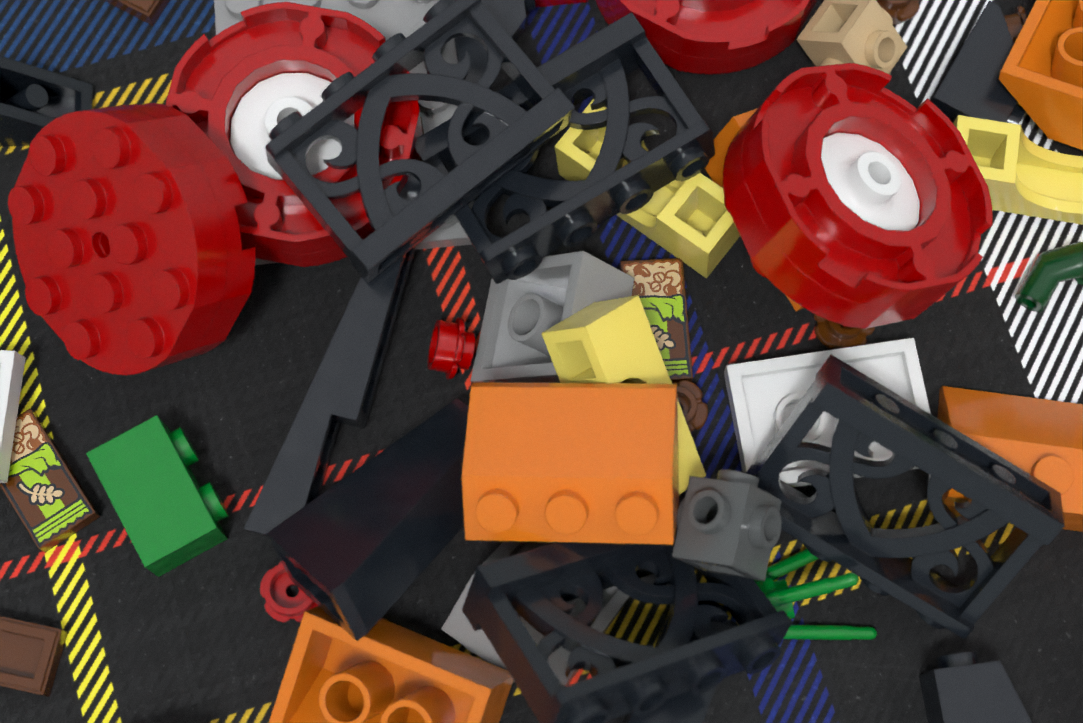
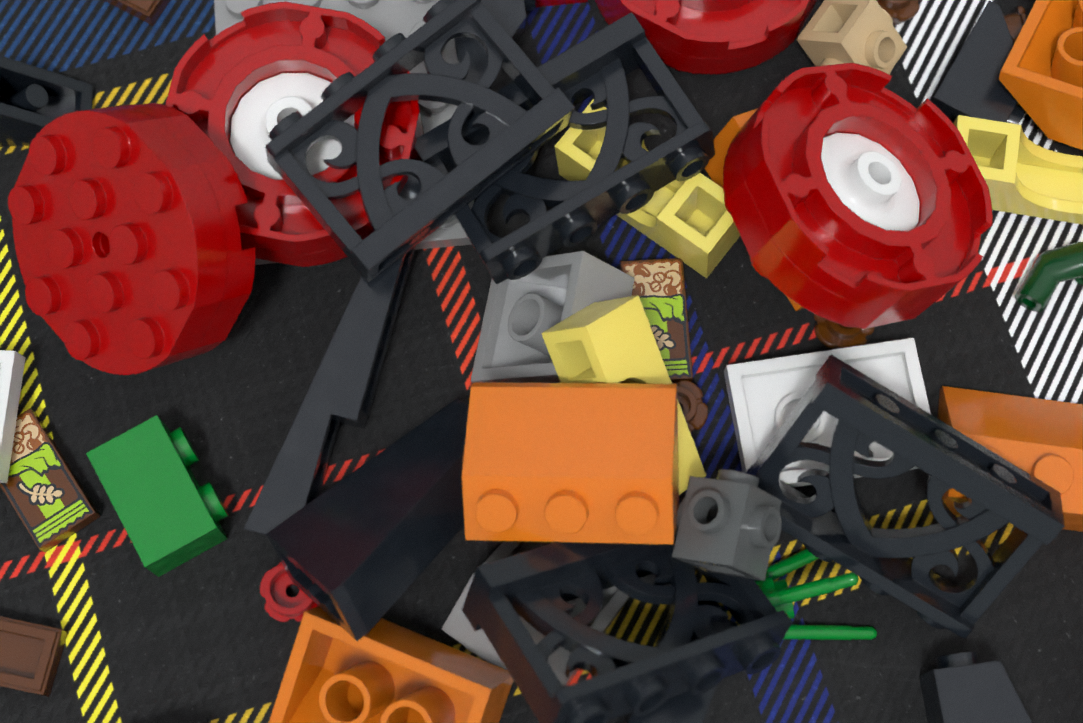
(450, 347): red plate -> none

